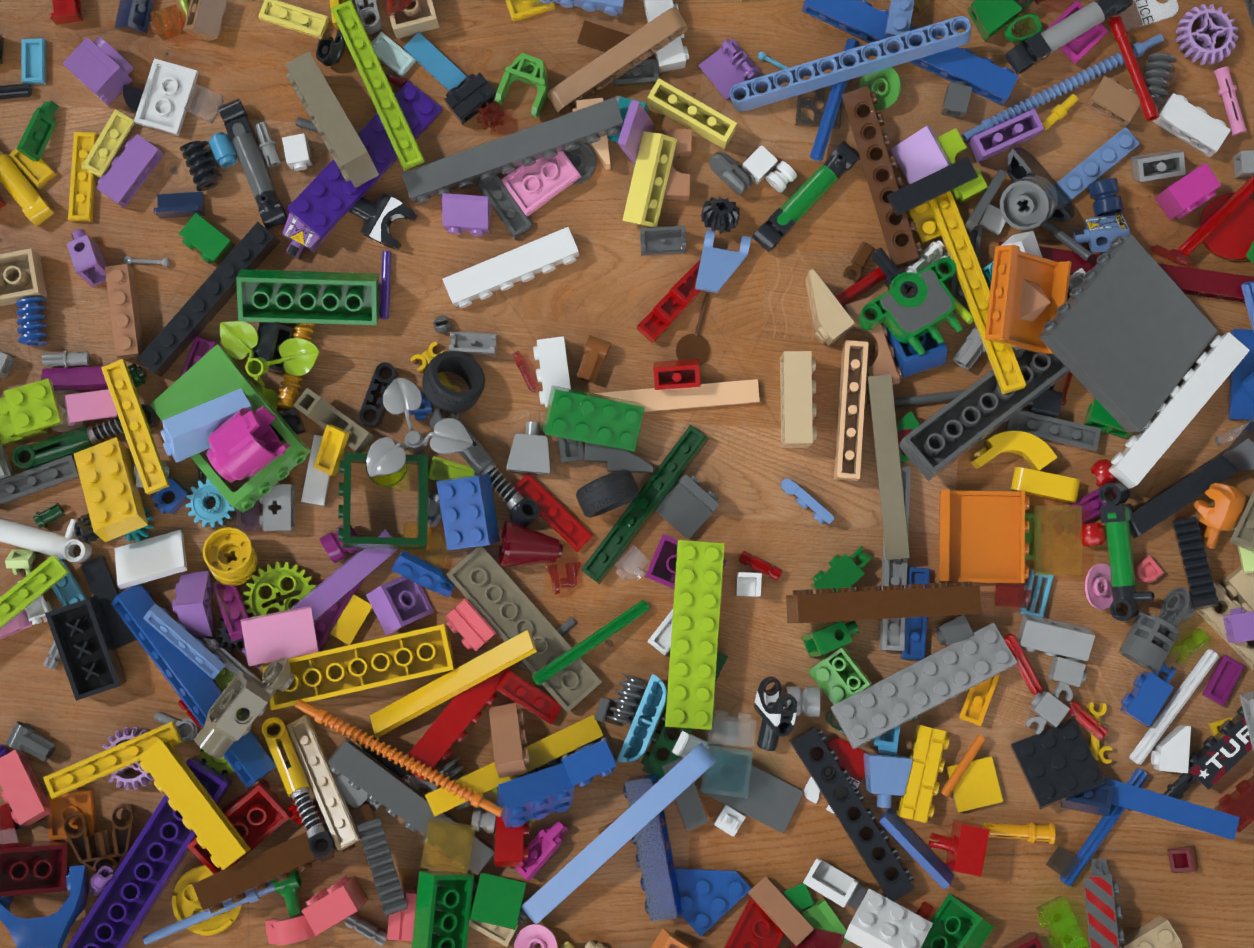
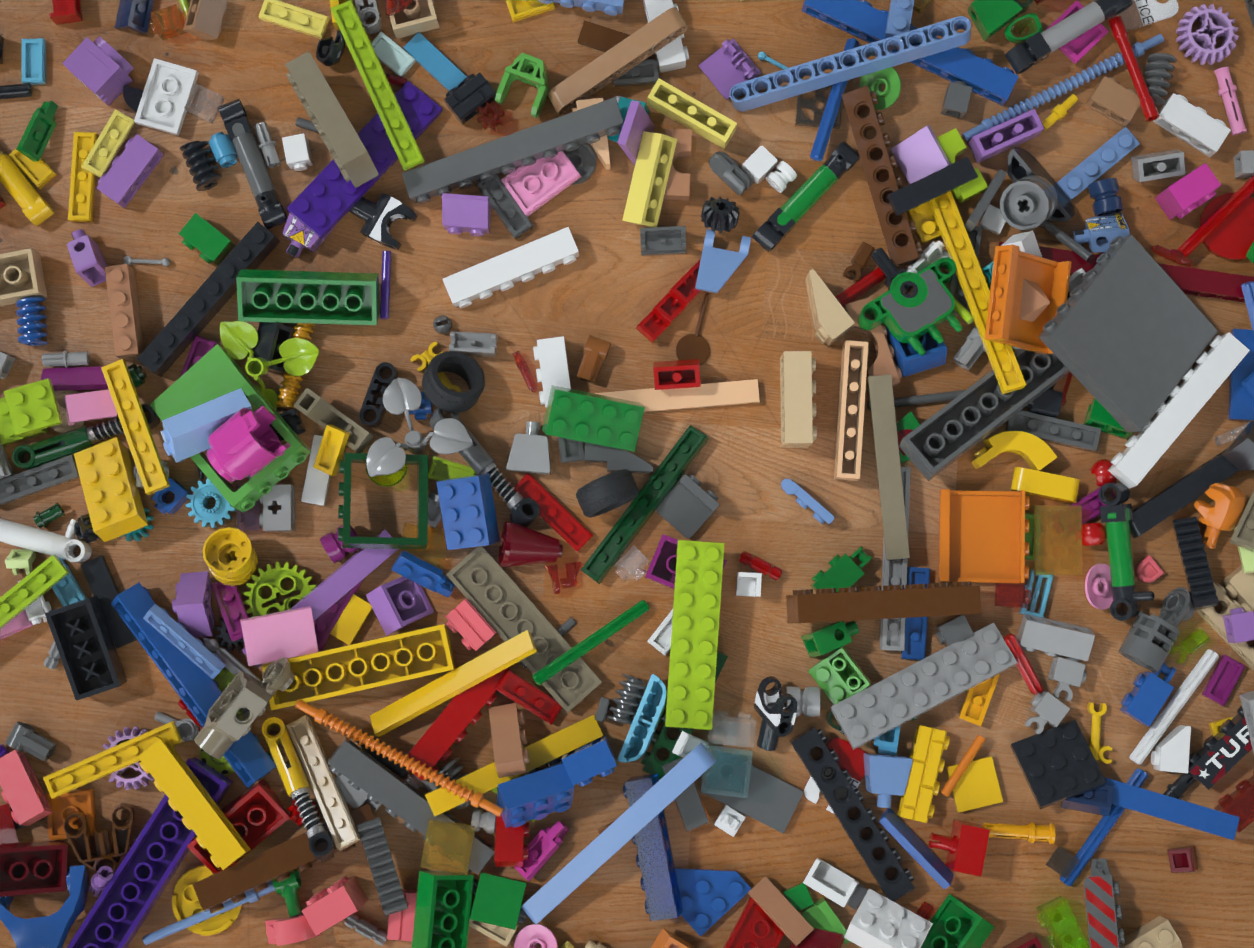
(150, 559): white tile -> none
(180, 205): dark blue panel -> none
(1087, 720): red axle -> none

